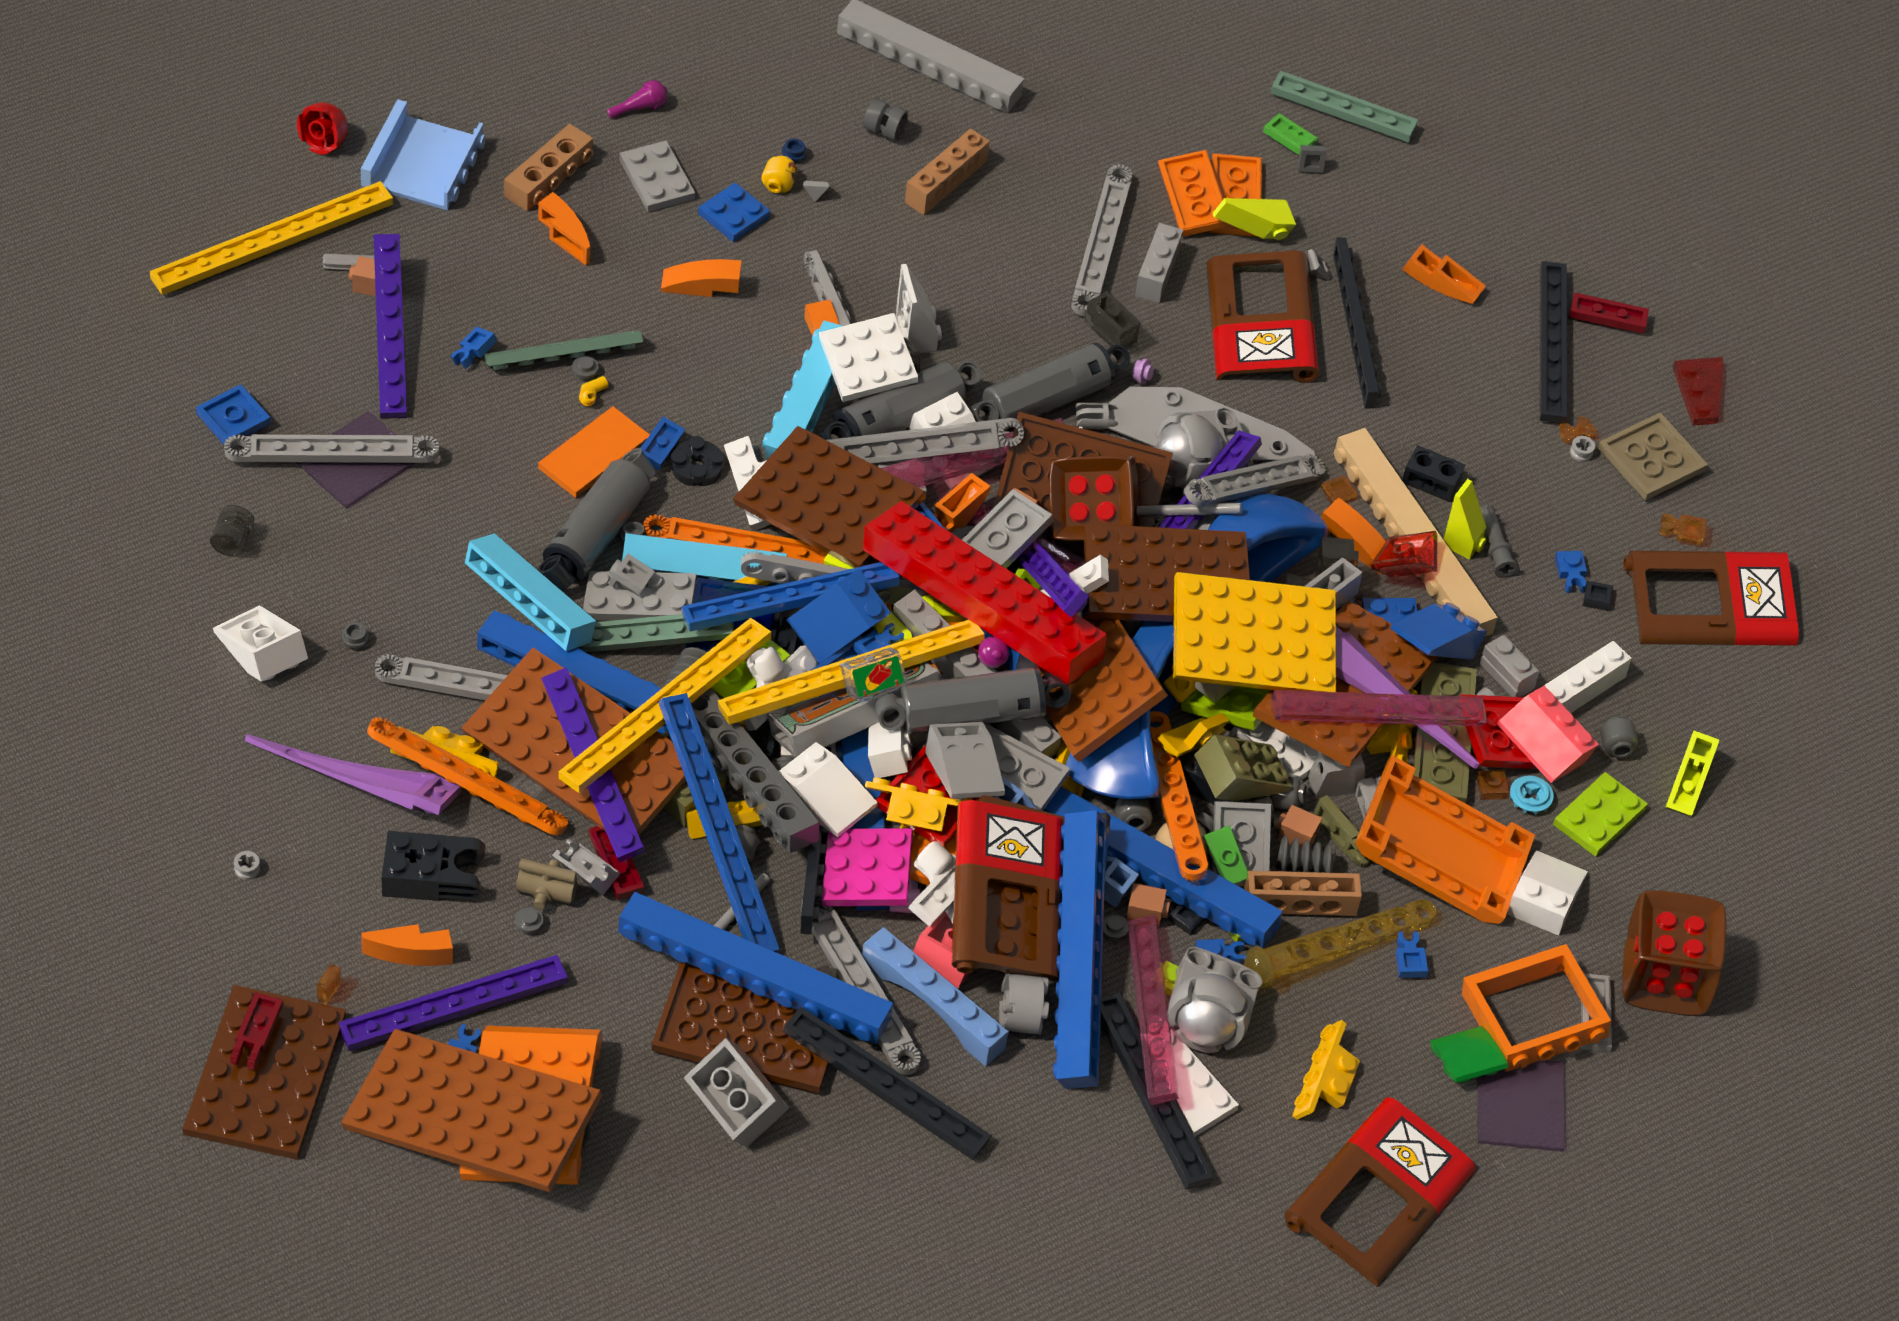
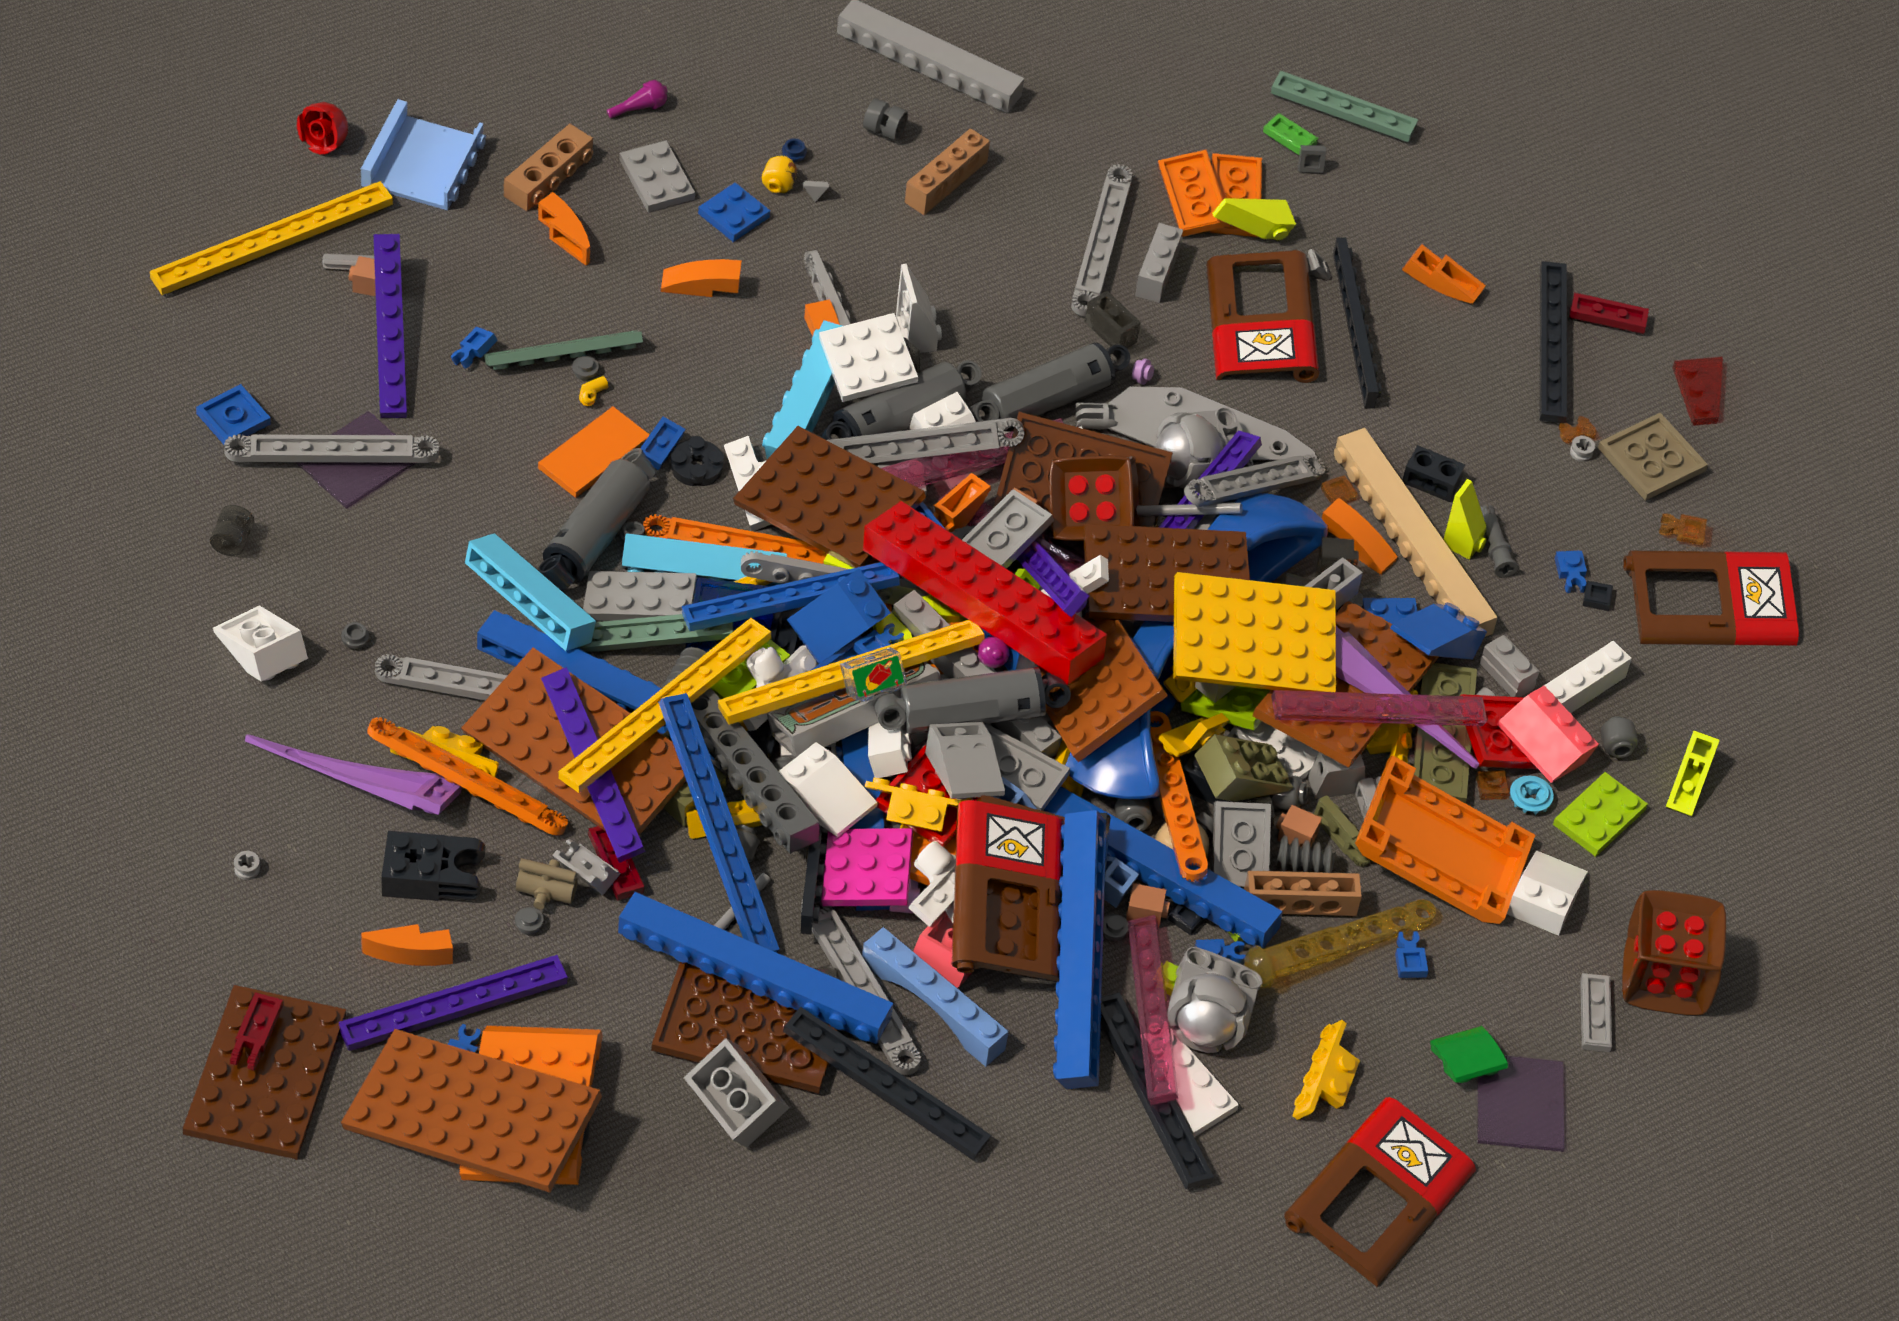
(328, 984): clear orange tile -> none
(630, 573): light grey bracket -> none
(1023, 1003): light grey brick -> none
(1226, 855): bright green plate -> none
(1407, 555): clear red slope -> none
(1526, 970): orange window -> none

